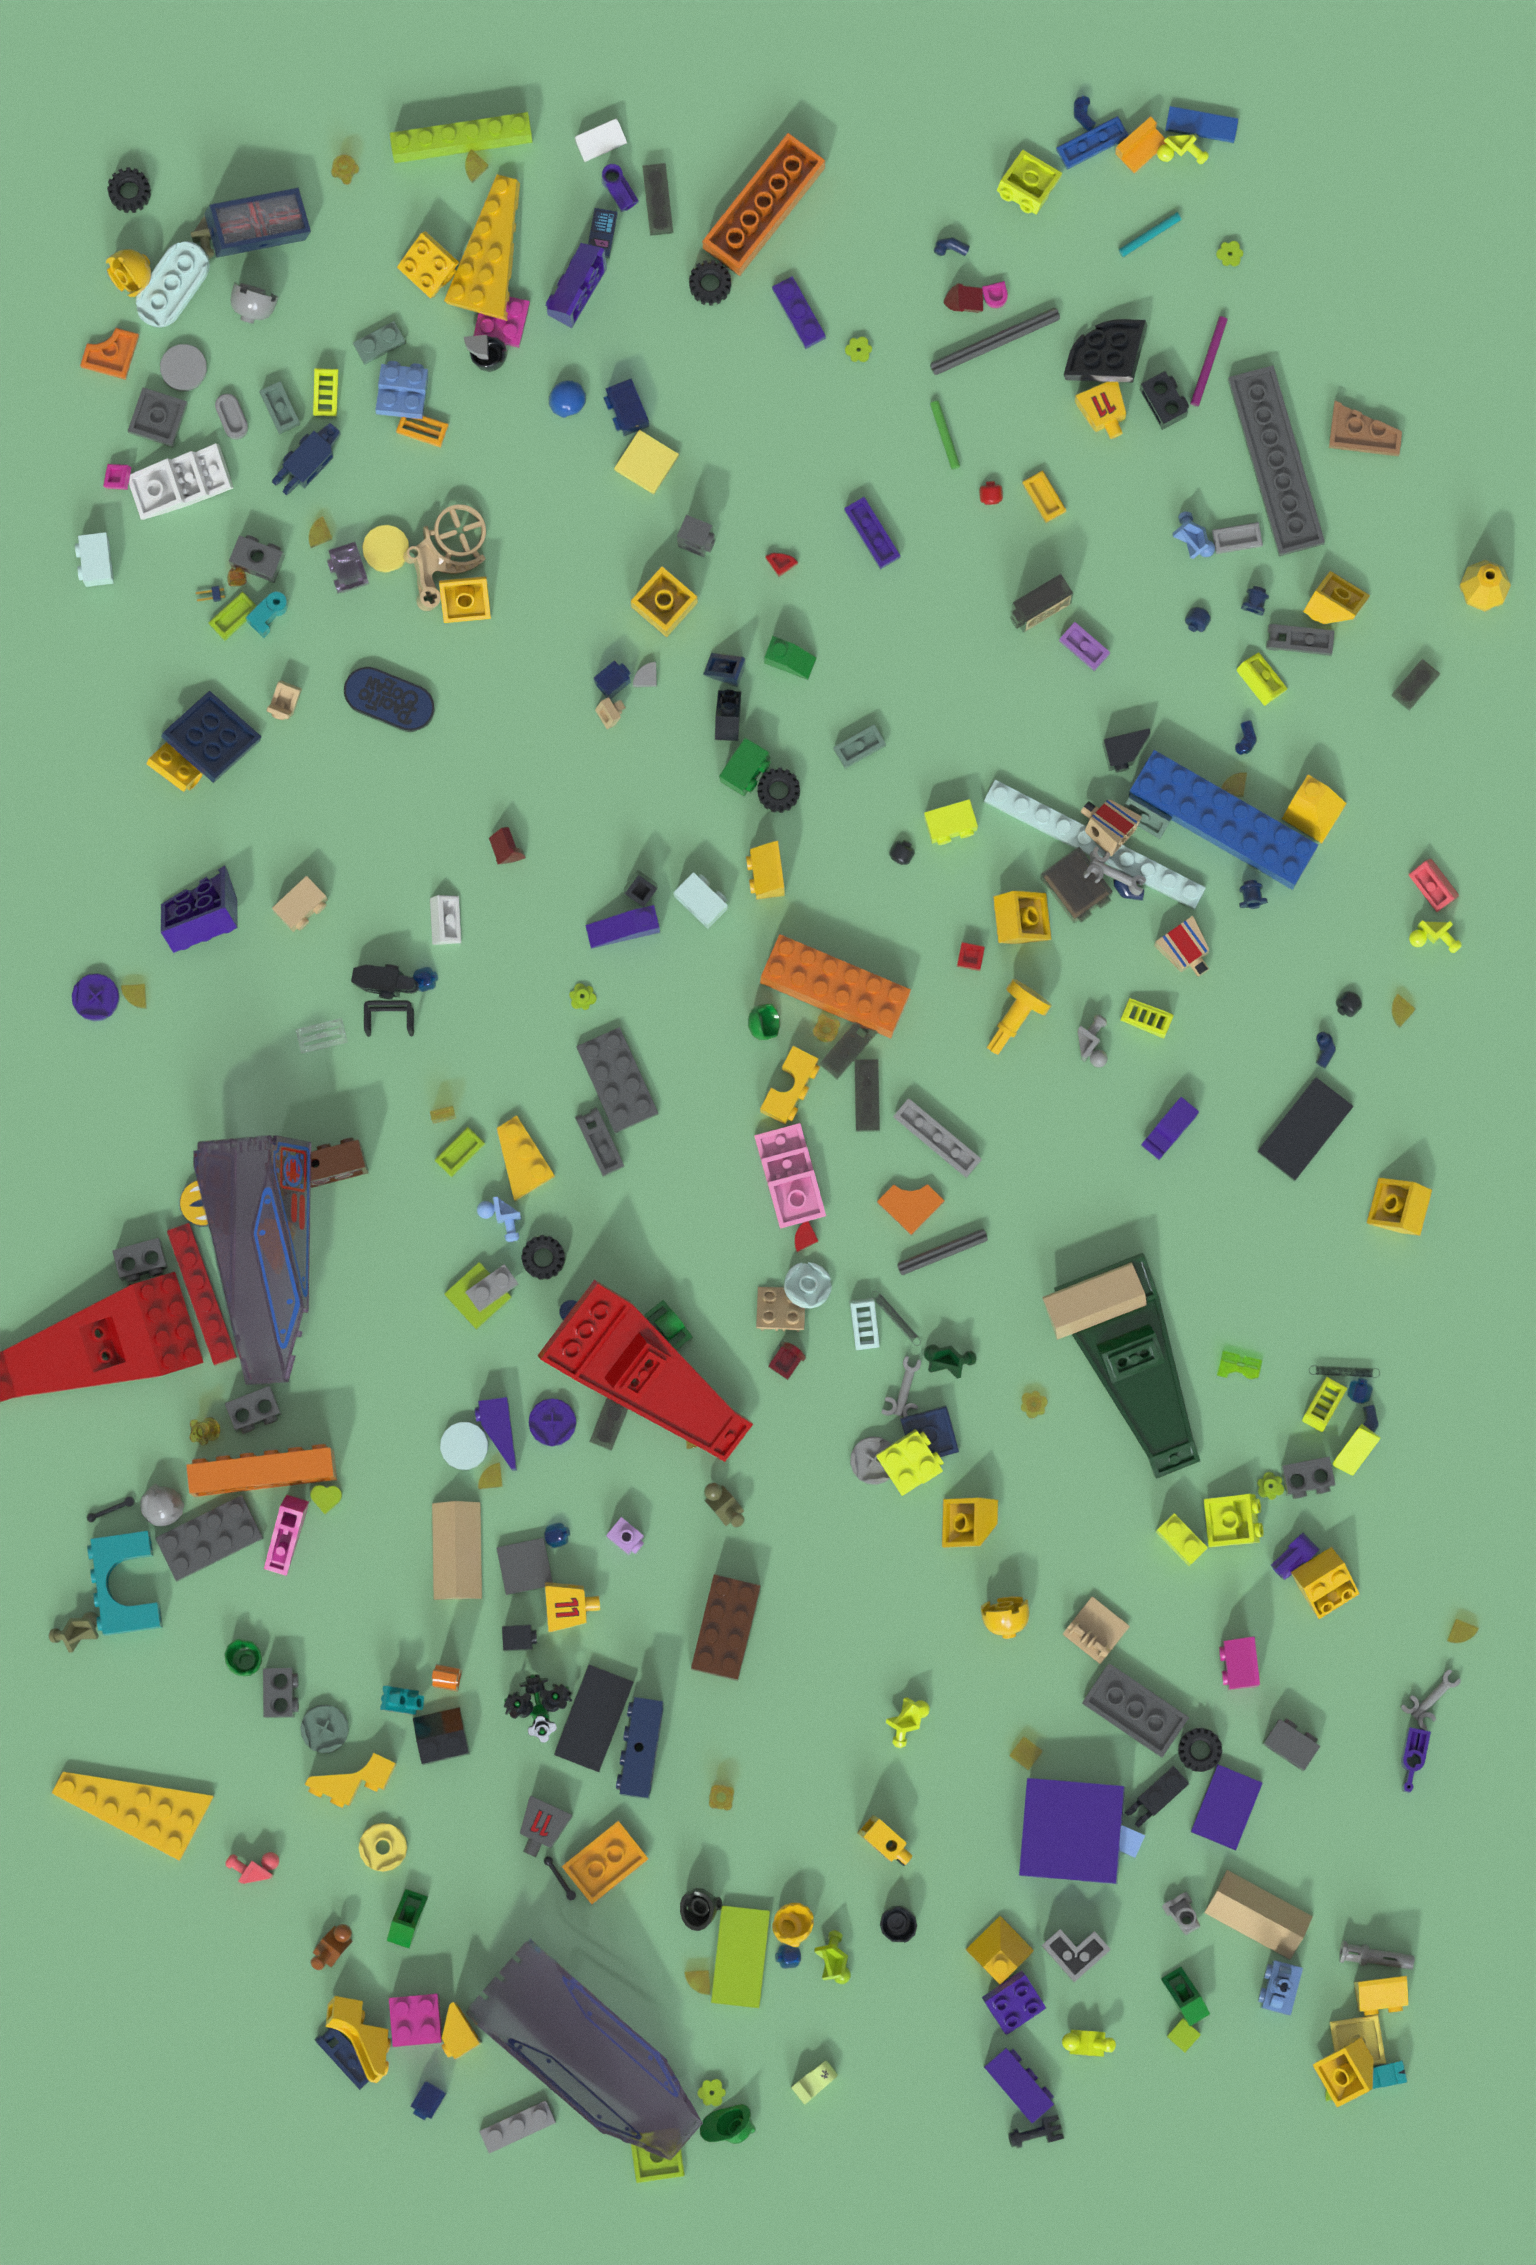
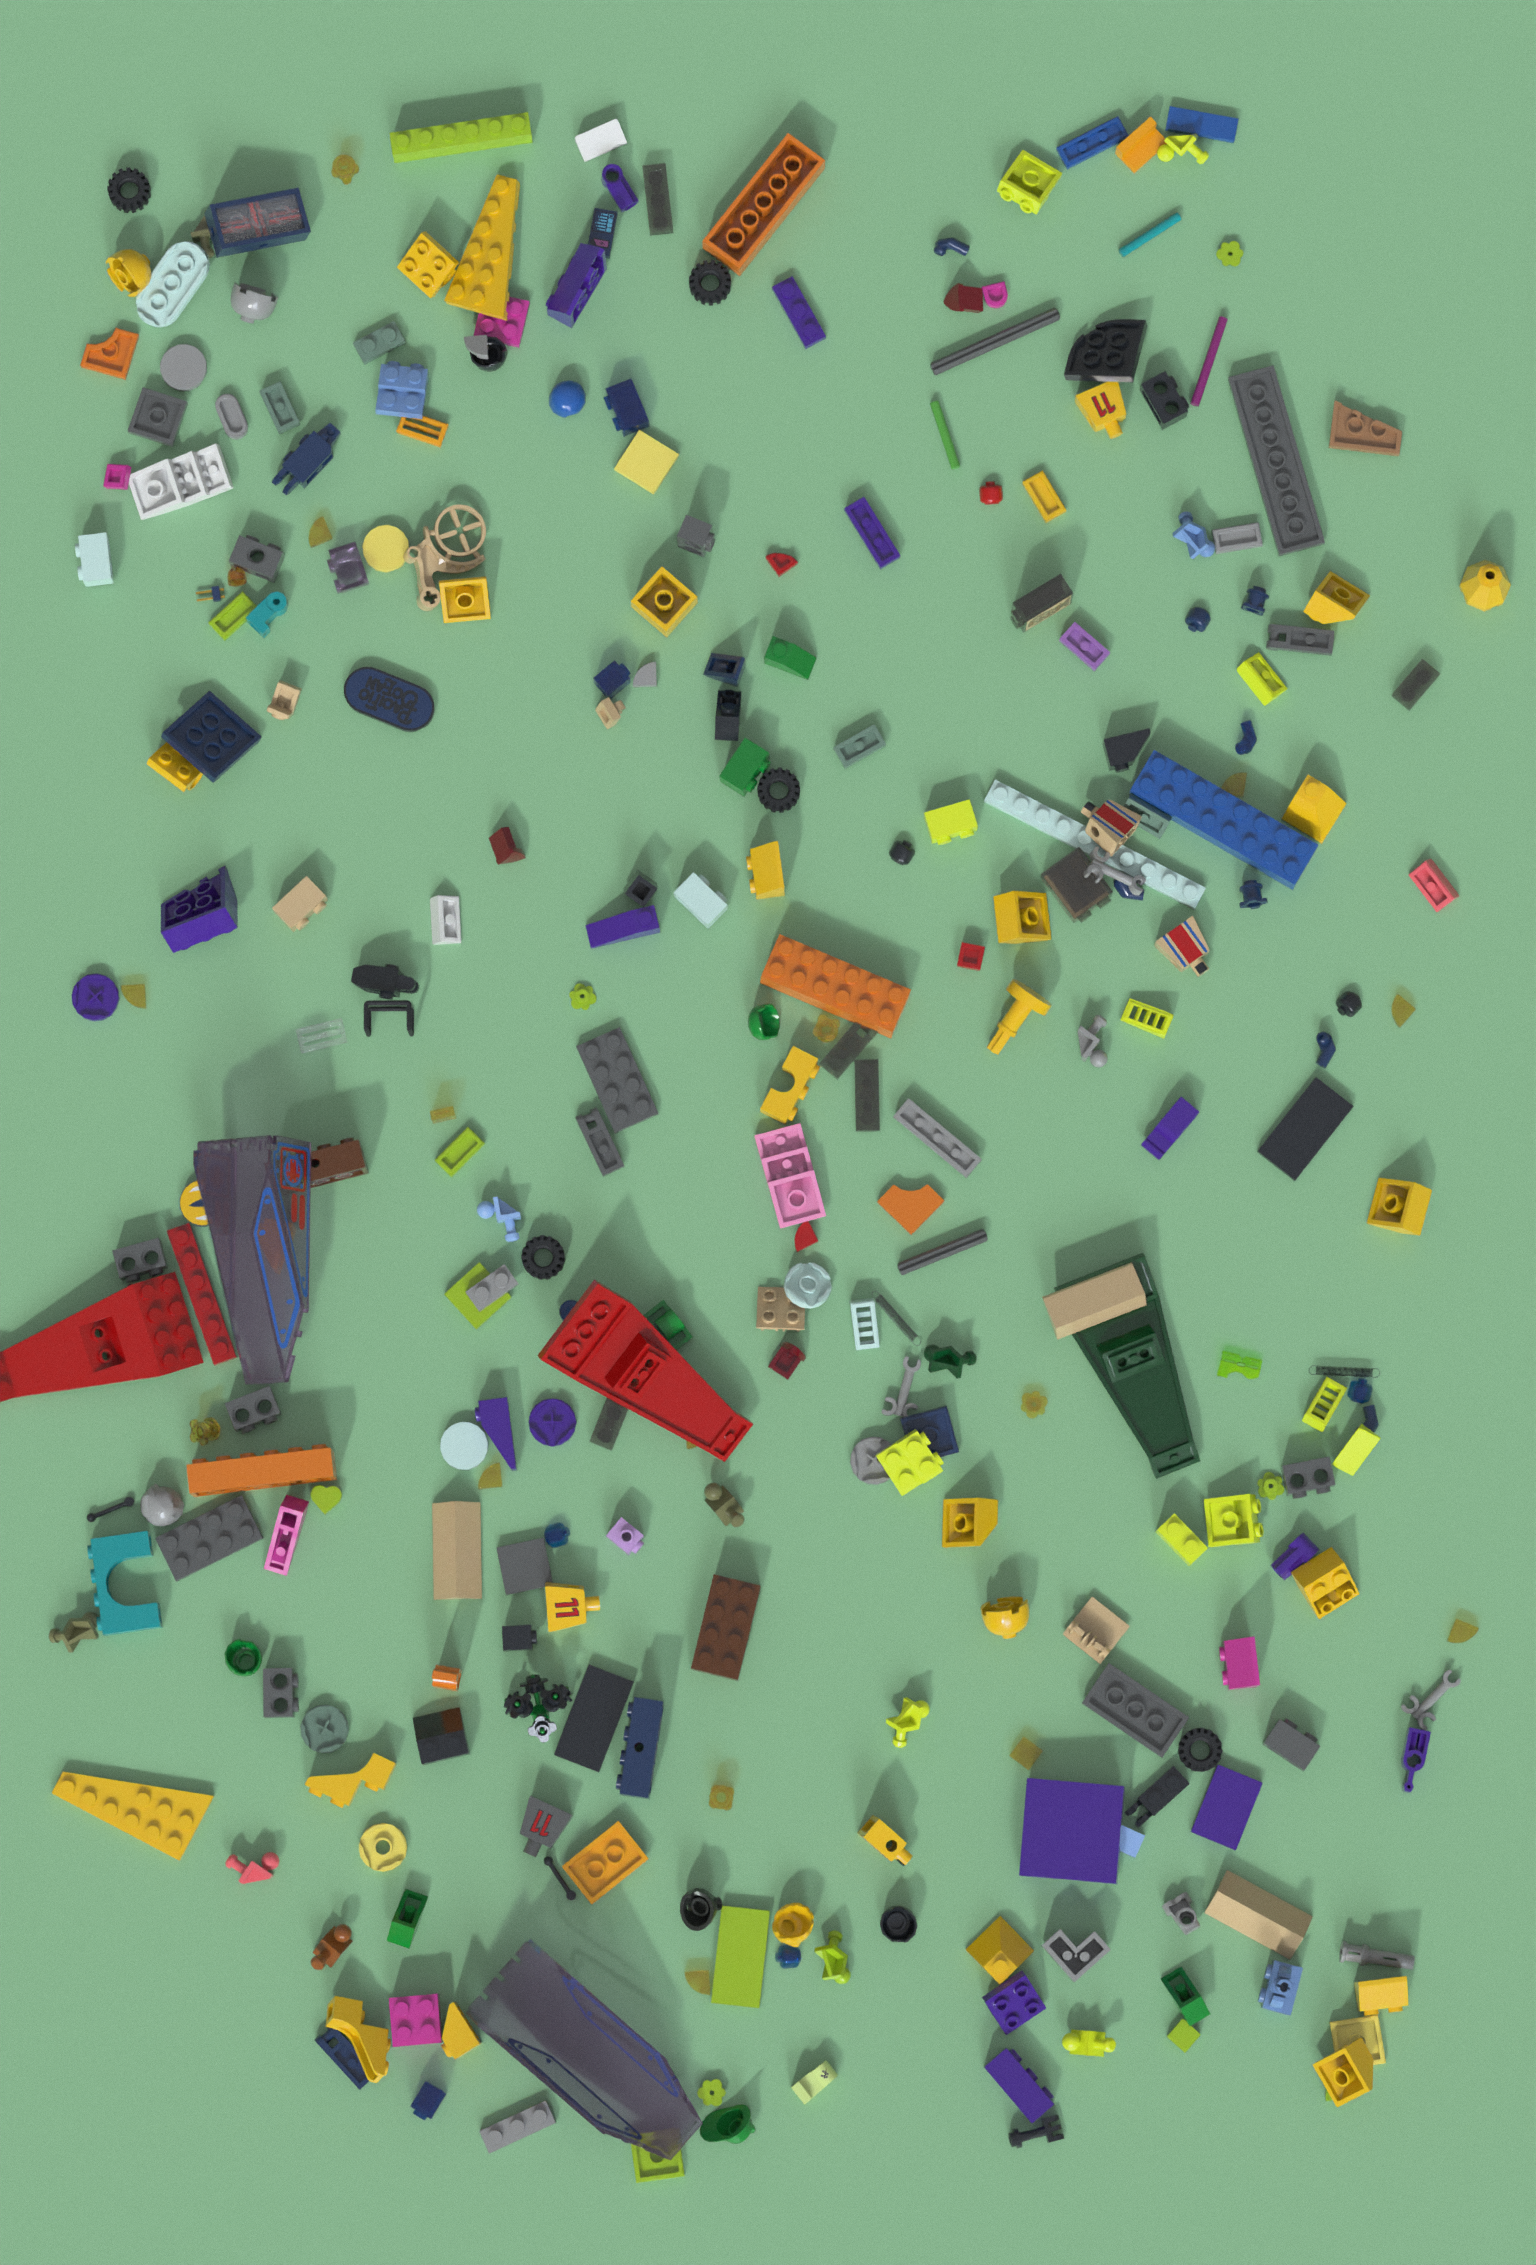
(325, 372): neon yellow slope -> none
(401, 1700): teal hips -> none
(425, 978): piece -> none
(474, 166): clear yellow tile -> none
(522, 1159): yellow wing -> none
(862, 344): lime plant -> none
(1080, 112): clear blue arm -> none
(1389, 2074): teal leg -> none
(1434, 932): neon yellow piece -> none

